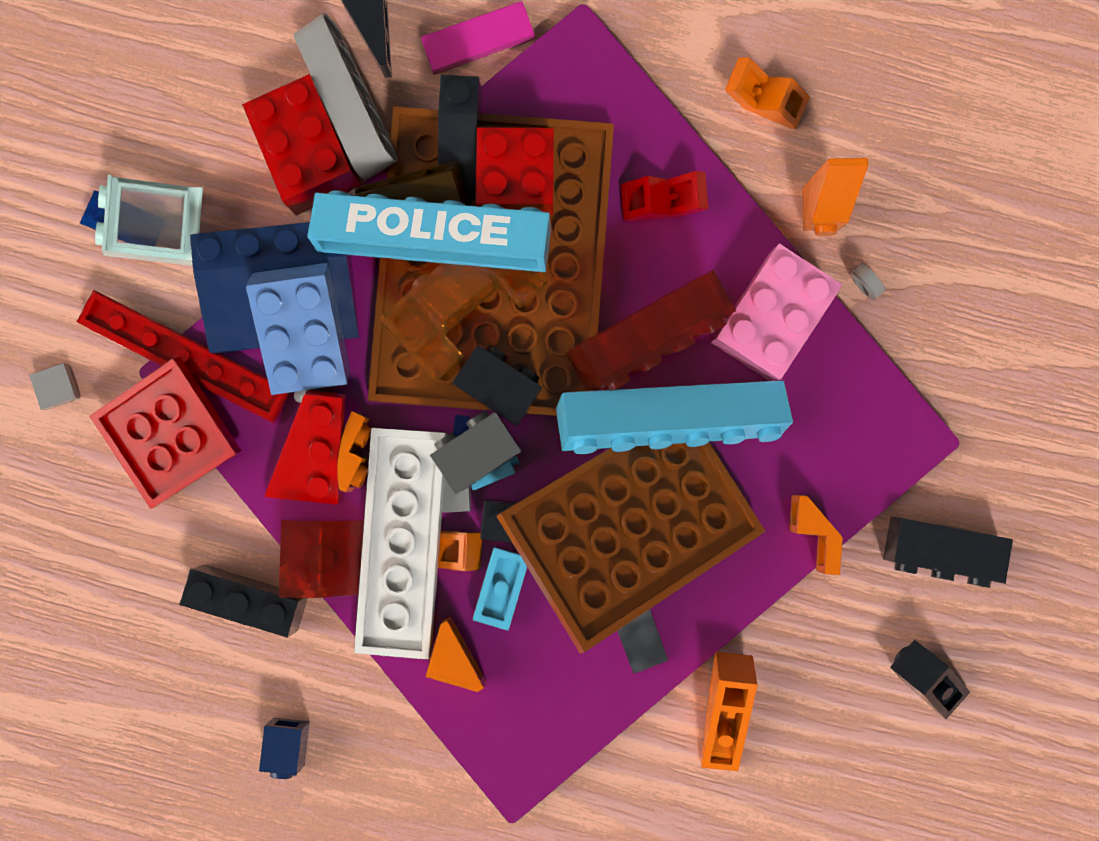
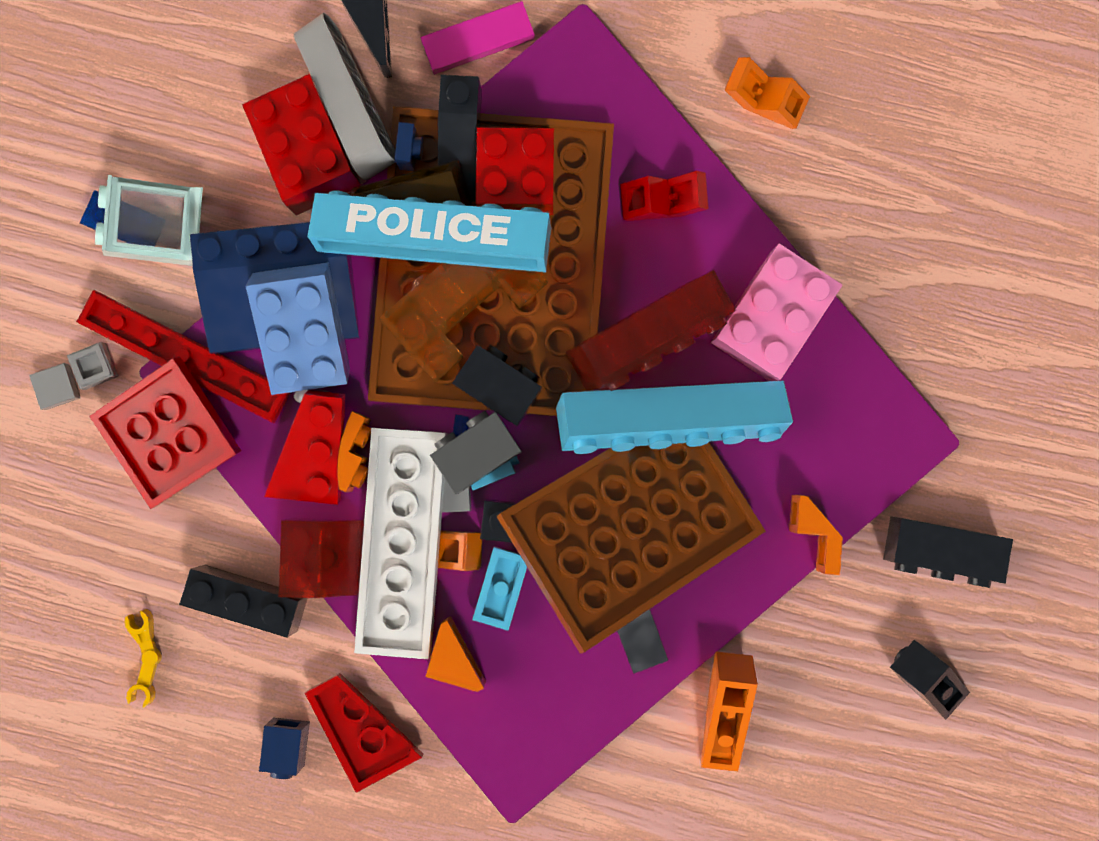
(92, 365): none -> light grey tile
(150, 656): none -> yellow piece
(359, 733): none -> red wing
(408, 147): none -> dark blue plate
(832, 195): orange slope -> none
(867, 281): light grey tile -> none

